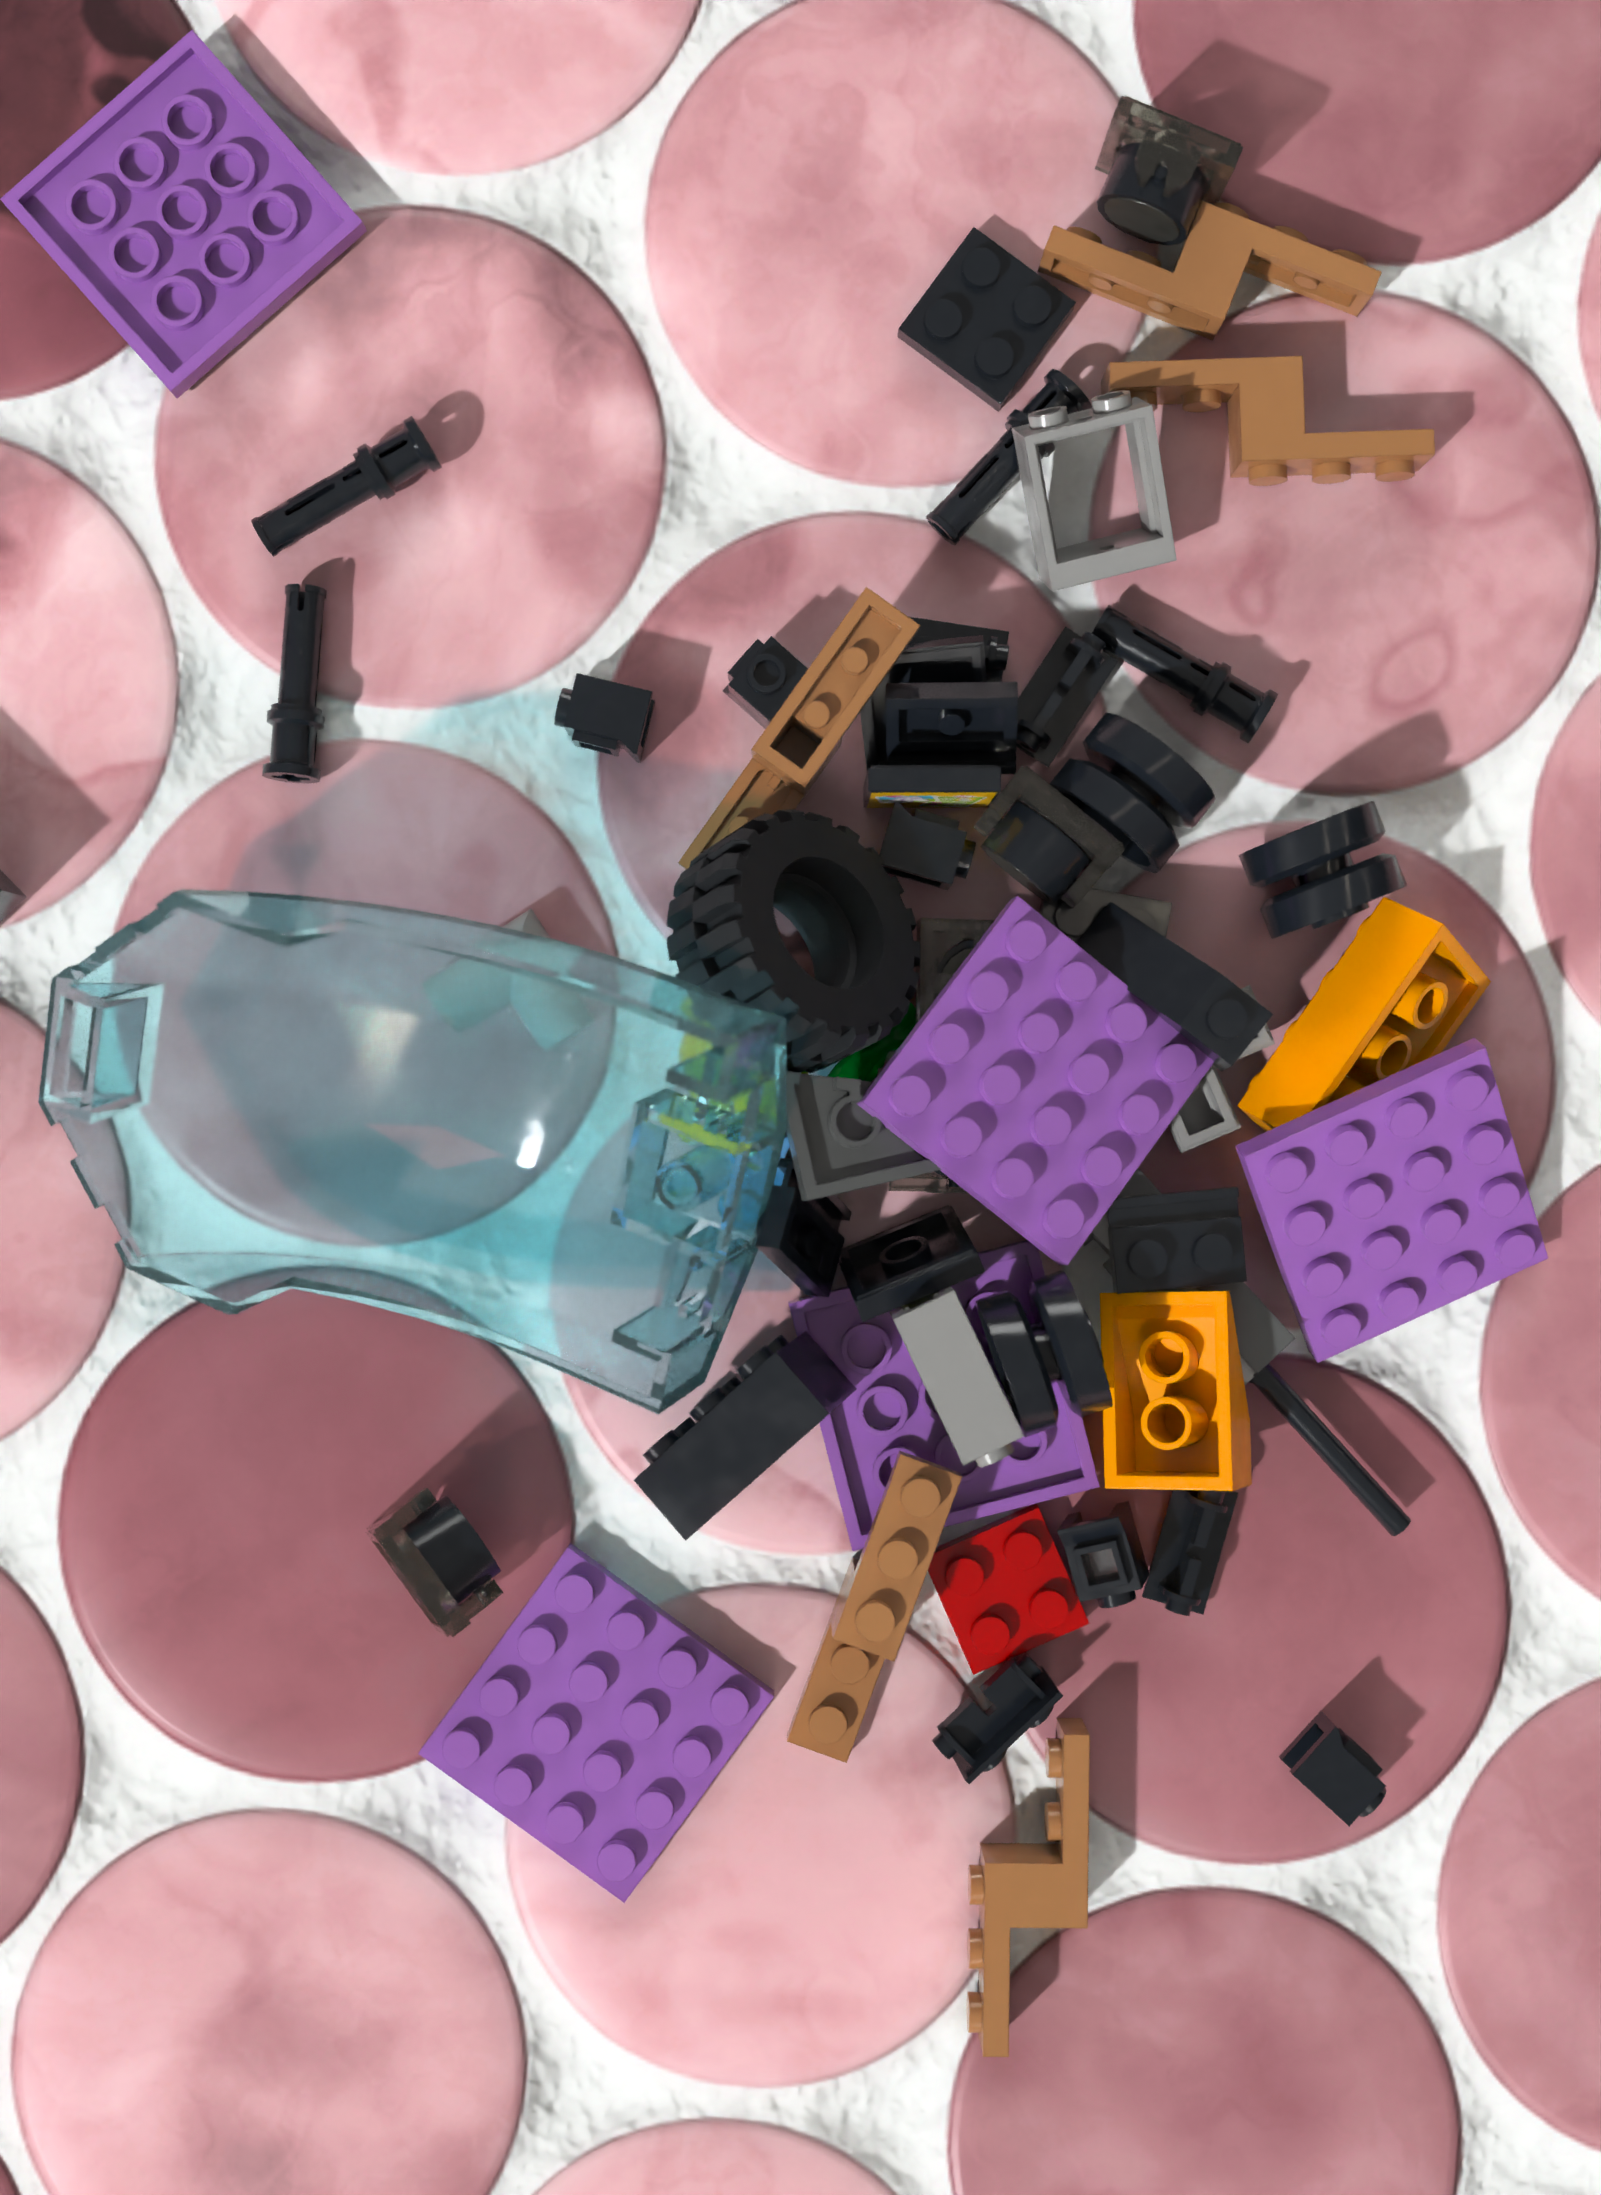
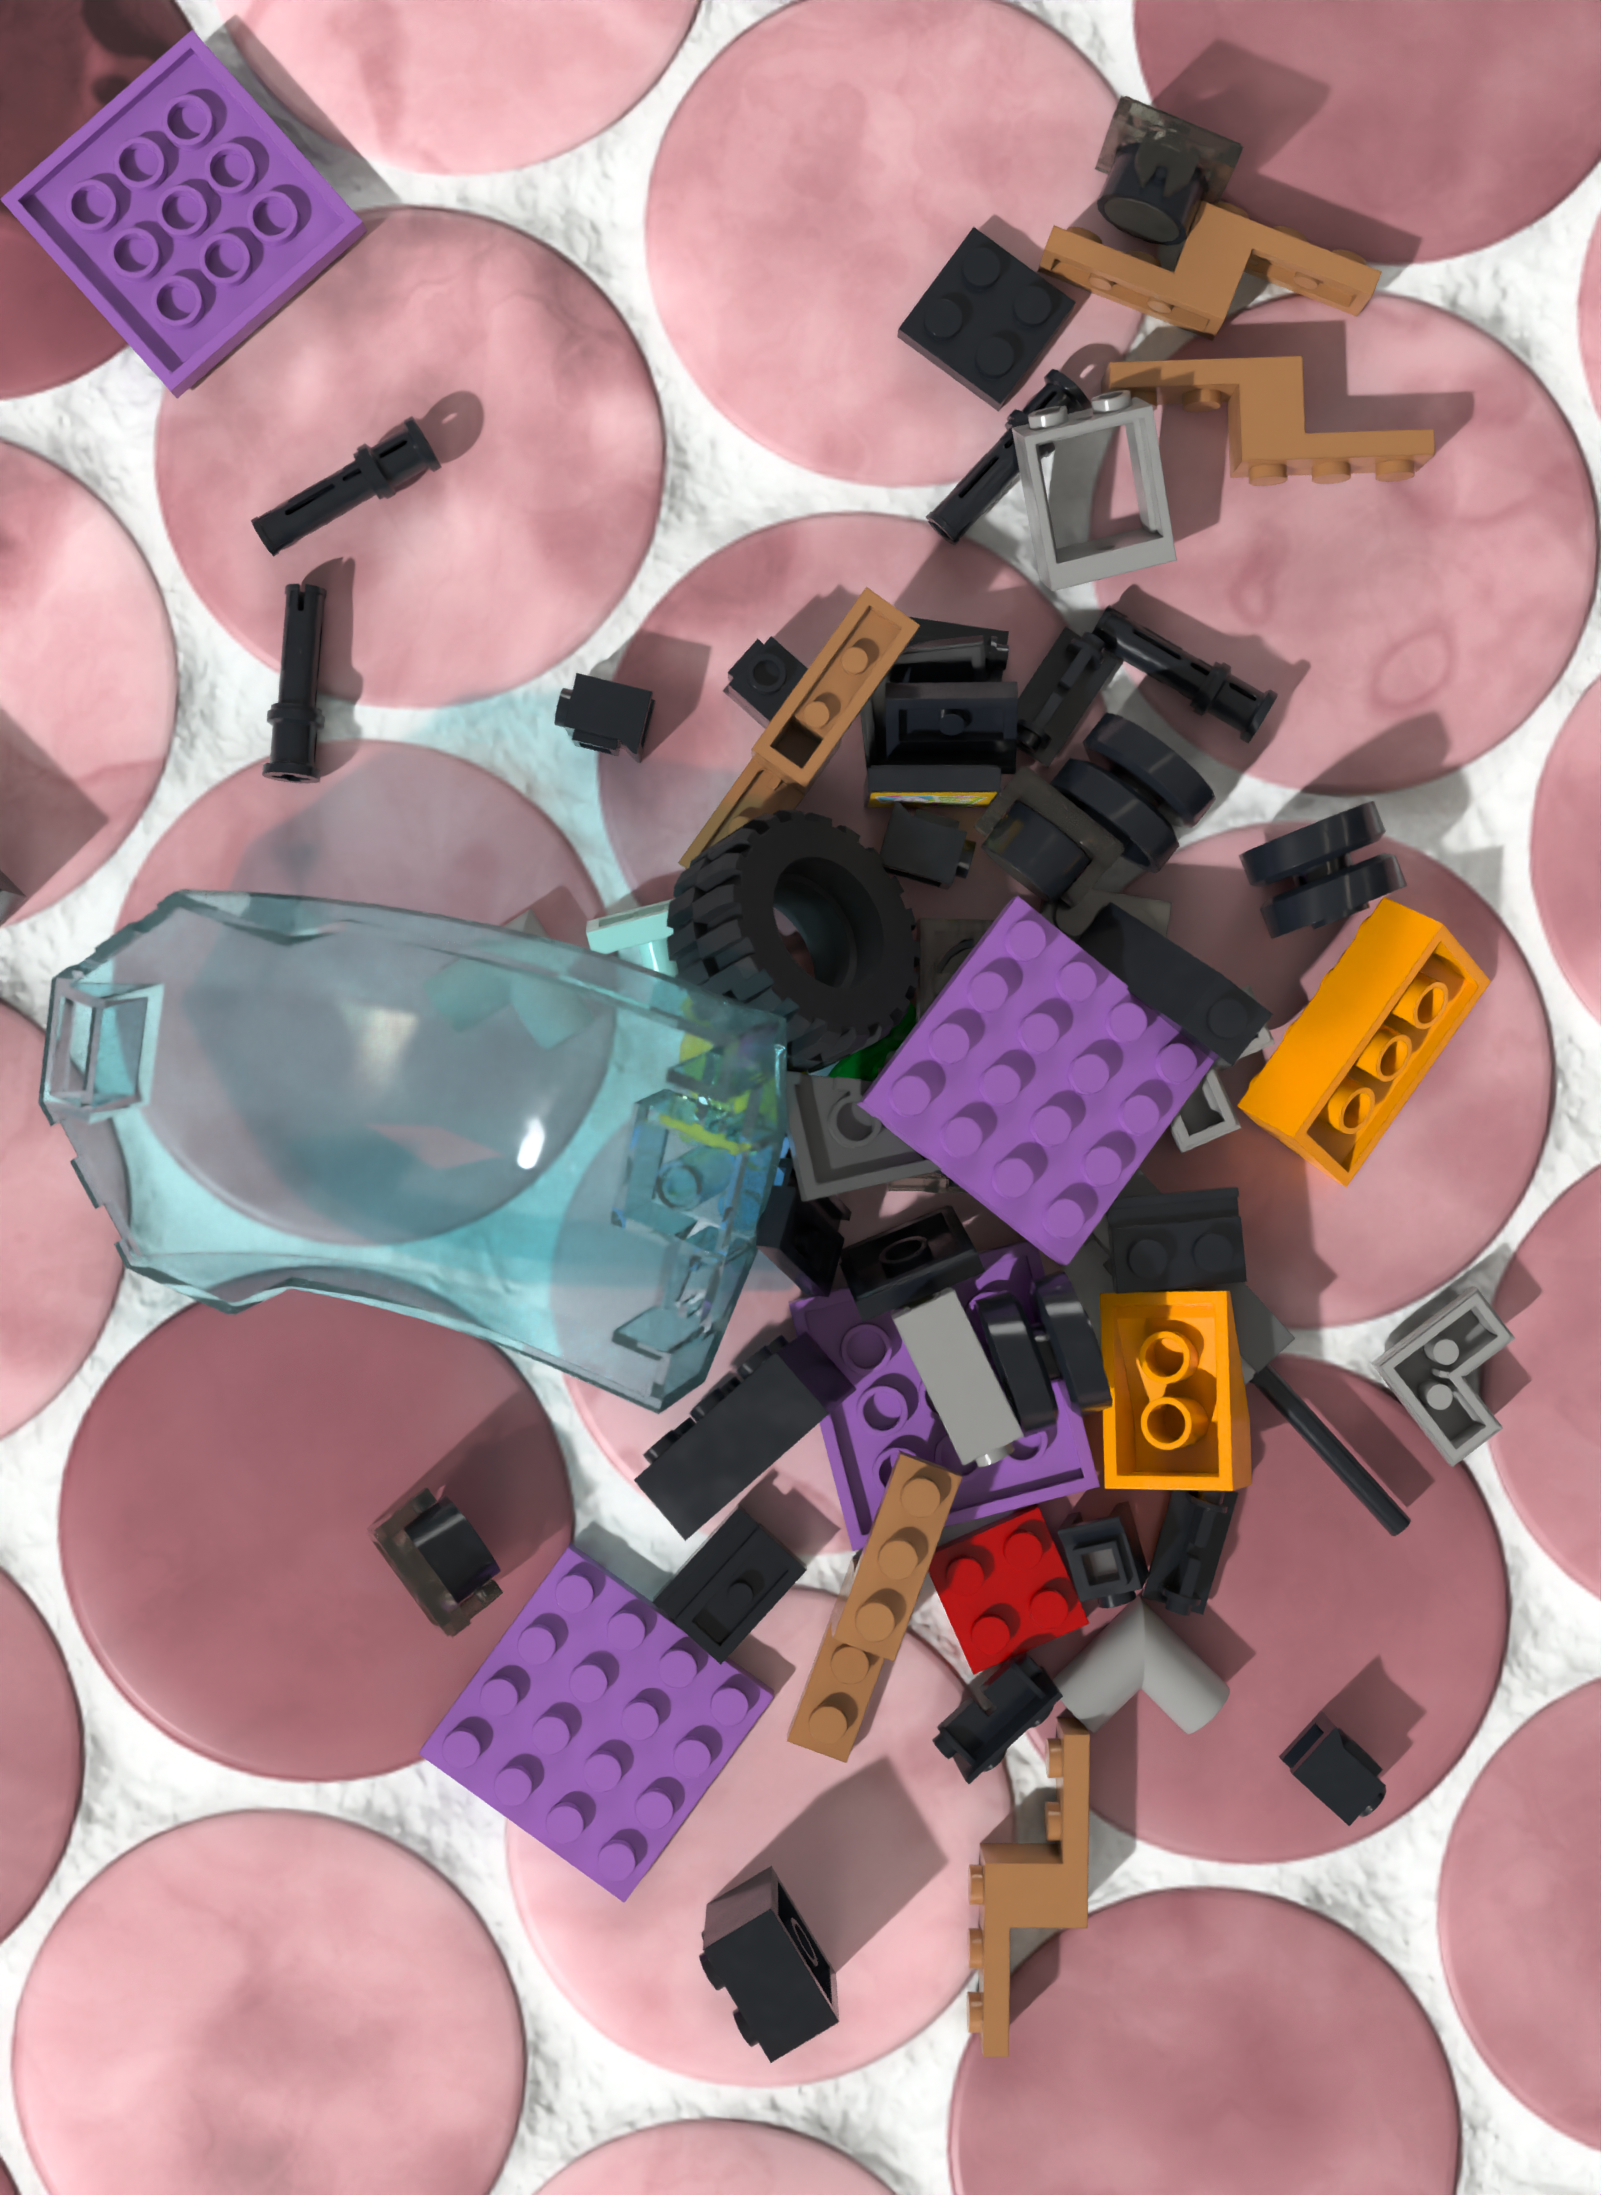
(636, 927): none -> light aqua tile
(729, 1584): none -> black plate
(769, 1966): none -> black brick
(1143, 1654): none -> light grey brick
(1394, 1199): medium lavender plate -> none
(1430, 1373): none -> light grey brick

